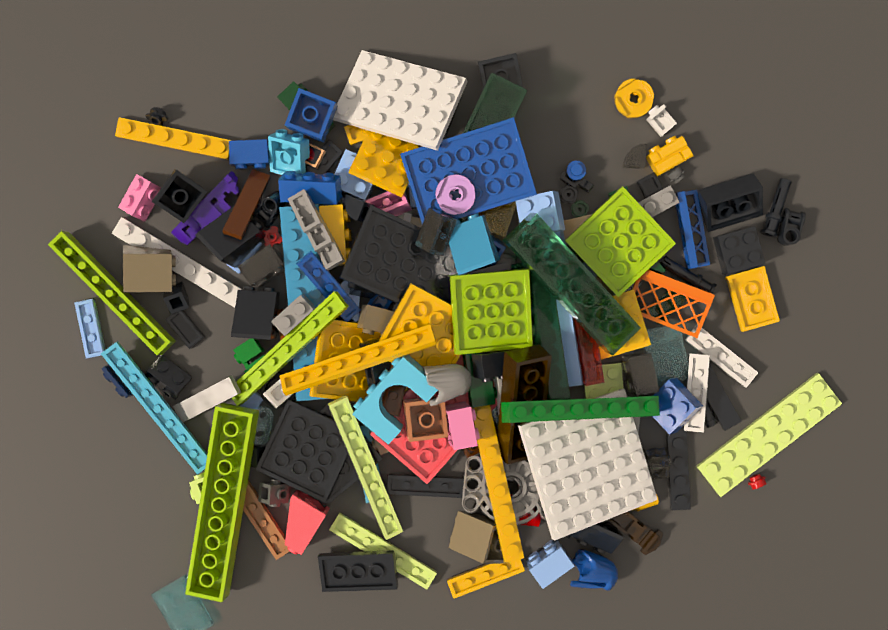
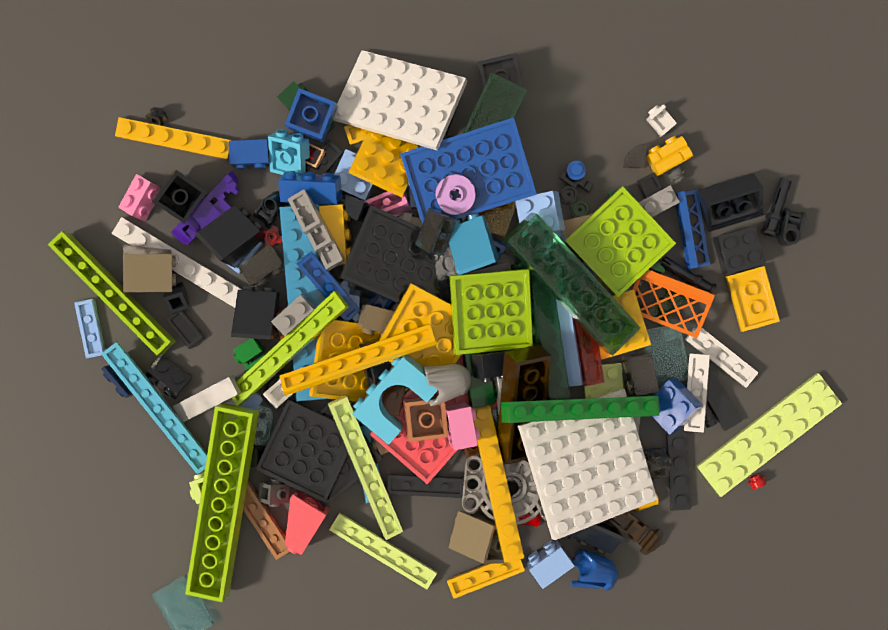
(246, 204): reddish brown tile -> none
(358, 571): black plate -> none
(634, 87): yellow plate -> none

